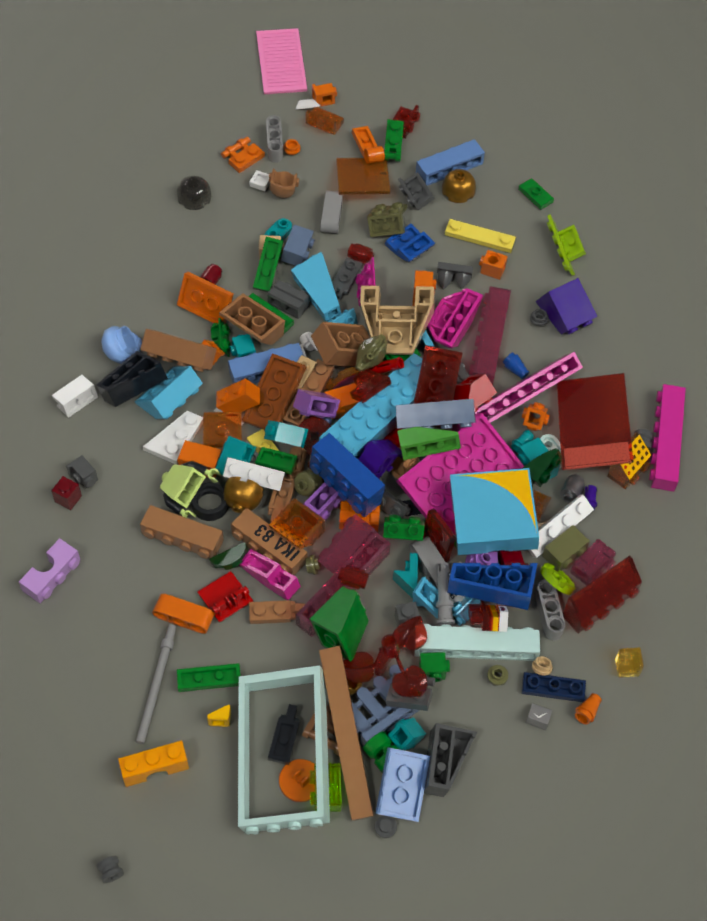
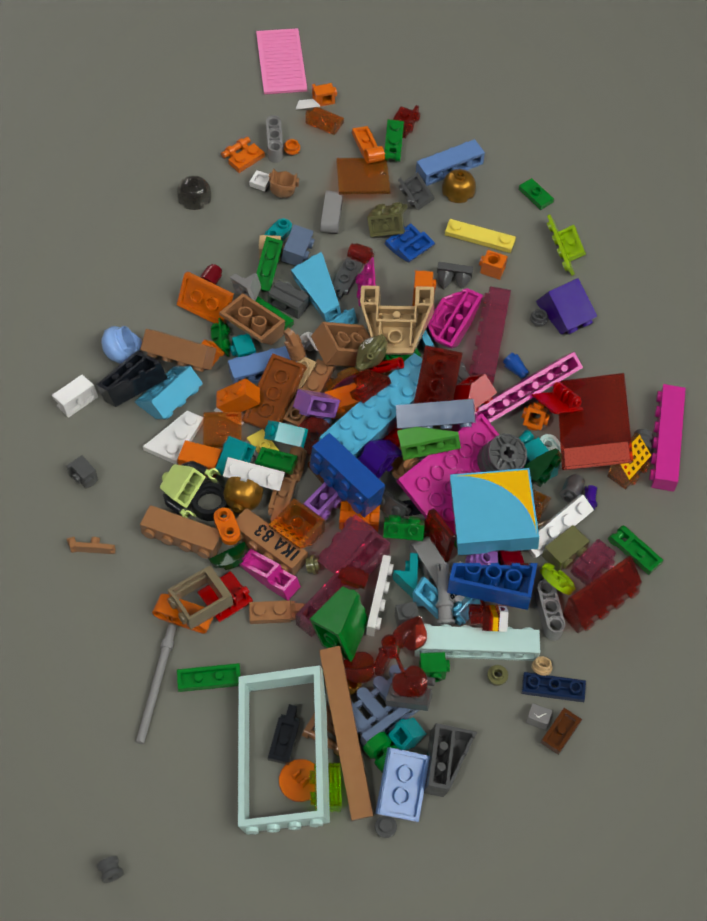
(41, 584): lavender arch -> none
(66, 493): dark red brick -> none
(92, 547): none -> medium nougat piece
(139, 766): light orange arch -> none
(192, 583): none -> dark tan window
(220, 717): yellow slope -> none
(225, 525): none -> orange plate
(249, 286): none -> light grey slope
(294, 345): none -> medium nougat hinge
(307, 482): olive head -> none
(378, 602): none -> white plate
(502, 453): none -> dark grey wheel
(560, 400): none -> red hinge
(561, 731): none -> reddish brown plate
(587, 710): orange cone -> none
(629, 662): clear yellow panel -> none
(636, 548): none -> green plate

